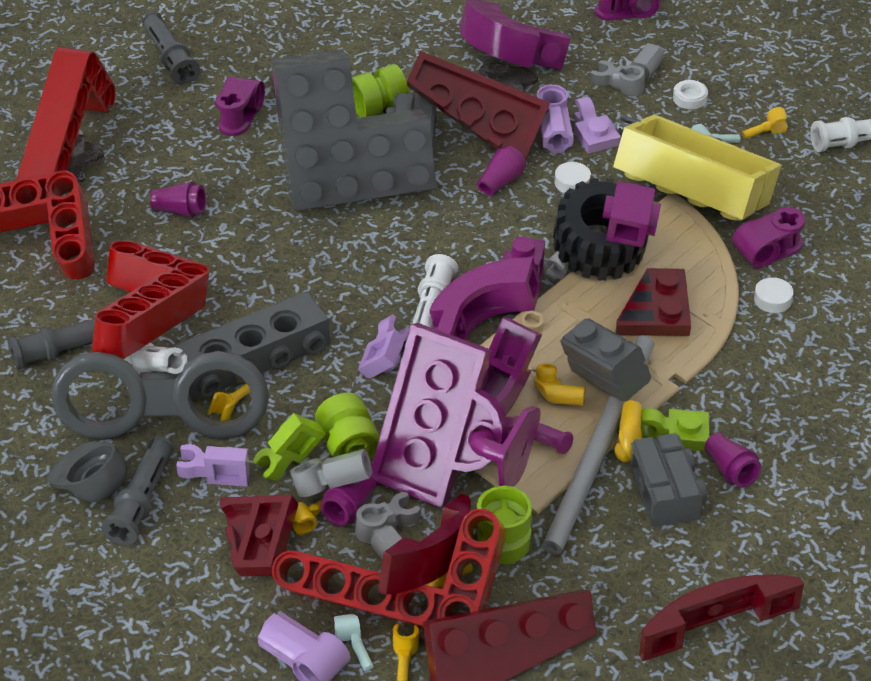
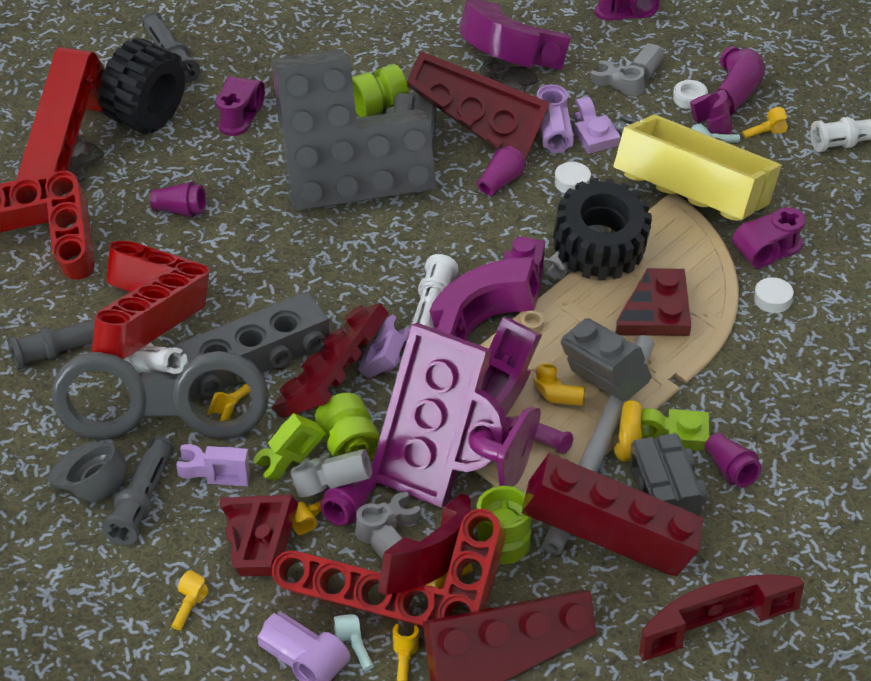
(142, 85): none -> black tyre
(195, 590): none -> yellow hand
(326, 367): none -> dark red wing
(612, 515): none -> dark red brick
(631, 214): magenta brick -> none
(744, 75): none -> magenta piece

